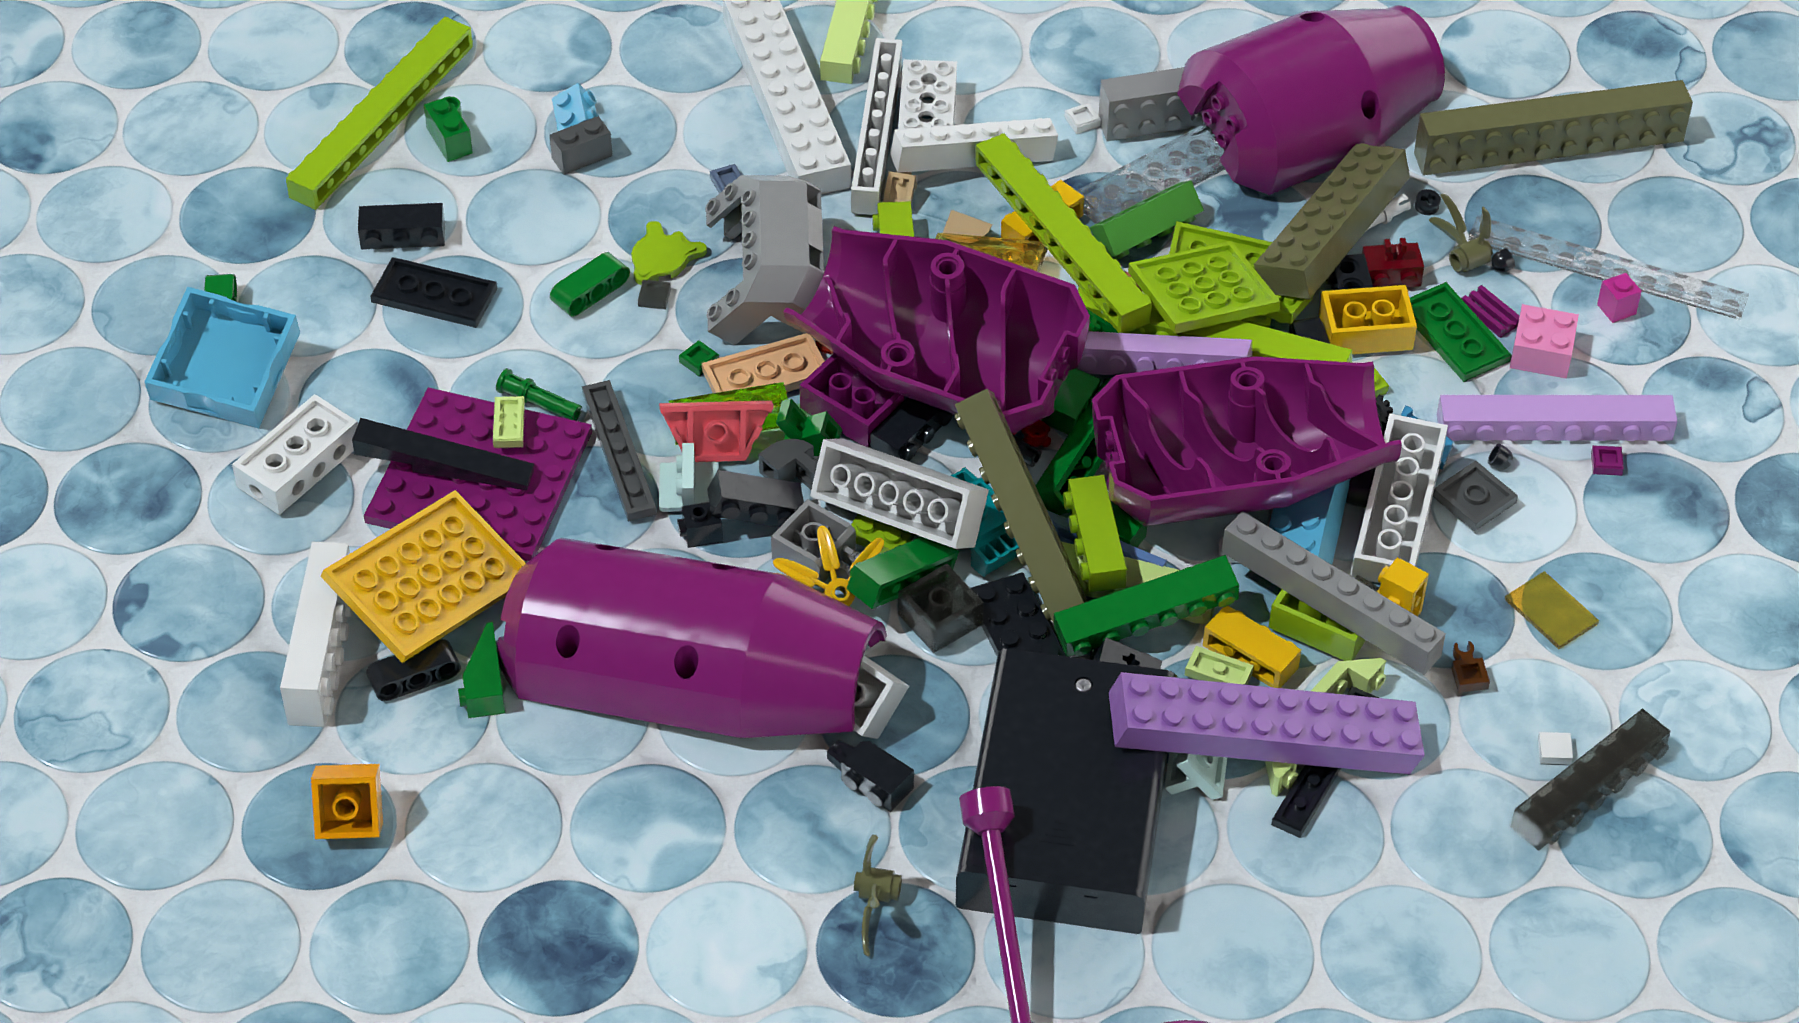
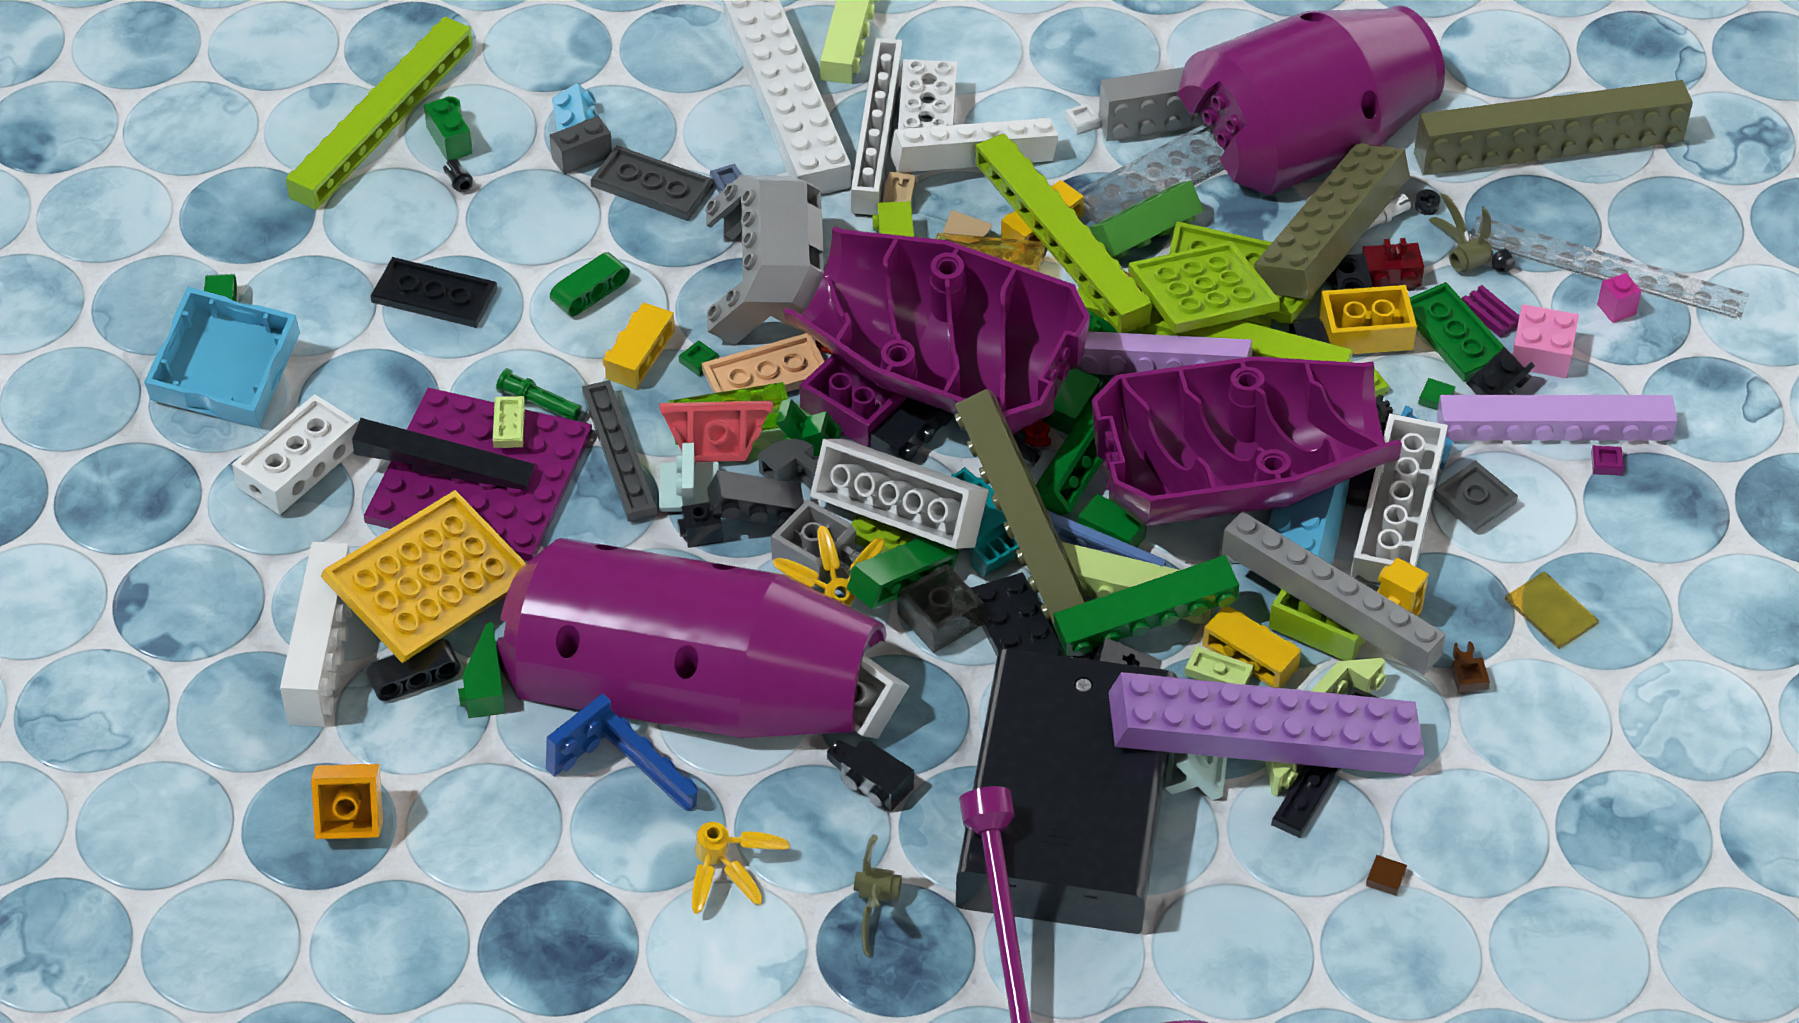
(401, 226): black brick -> none
(460, 179): none -> black pin
(596, 721): none -> blue bracket
(639, 345): none -> yellow brick
(652, 183): none -> dark grey tile
(654, 294): clear smoke tile -> none
(663, 254): lime tile -> none
(712, 848): none -> yellow plant
(1096, 533): lime brick -> none
(1386, 875): none -> reddish brown tile
(1432, 391): none -> green tile
(1499, 457): black hinge -> none
(1500, 375): none -> black bracket
(1555, 748): white tile -> none
(1591, 780): clear smoke brick -> none

